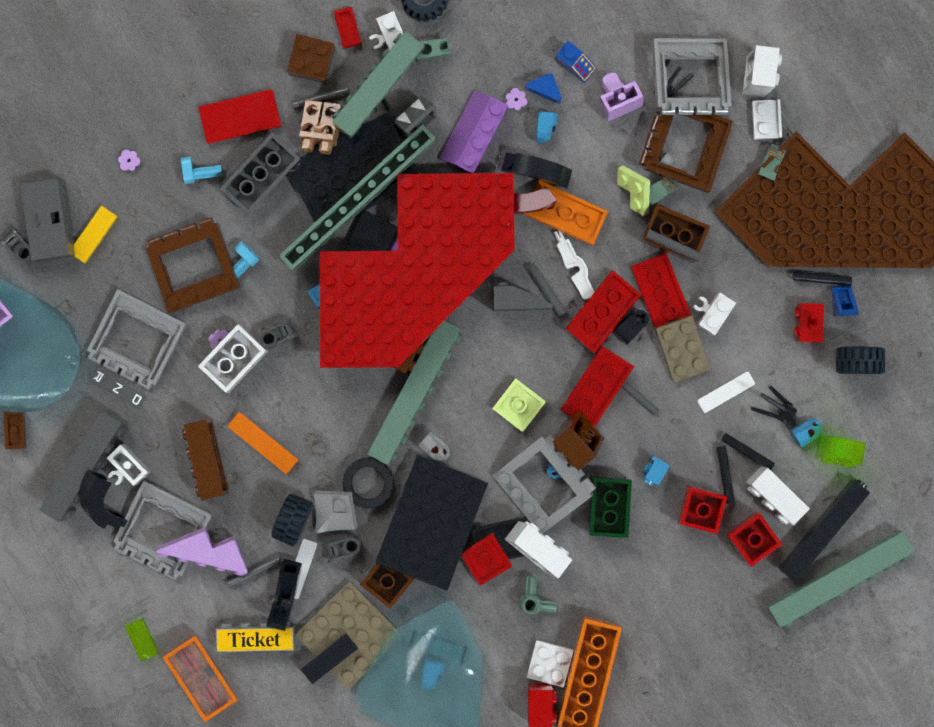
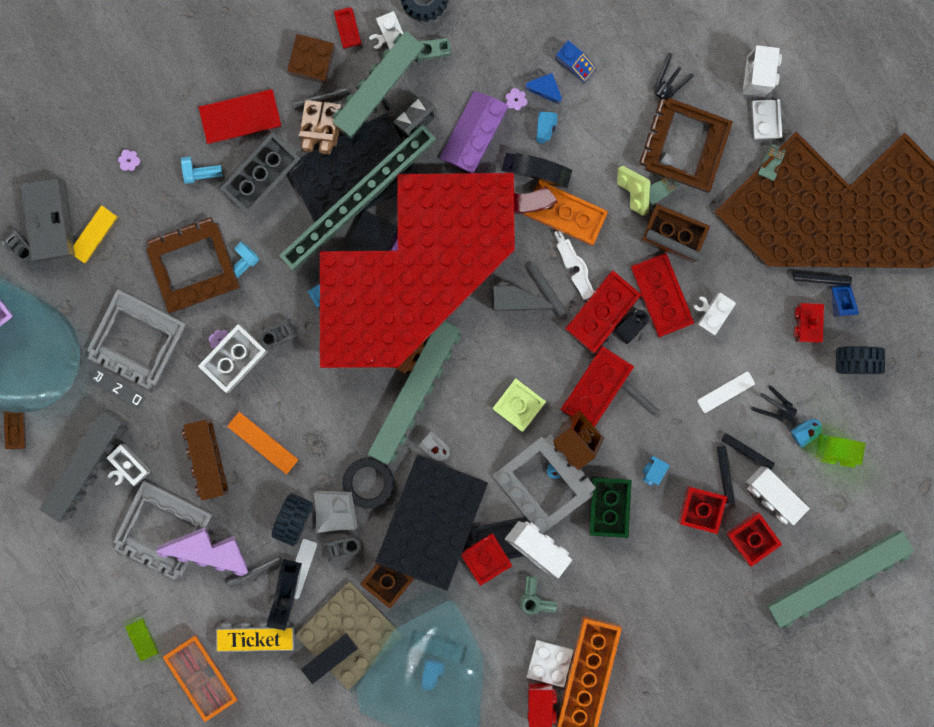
(91, 496): black arch -> none
(619, 97): lavender brick -> none
(682, 348): dark tan plate -> none
(691, 49): light grey hinge -> none
(824, 529): black brick -> none

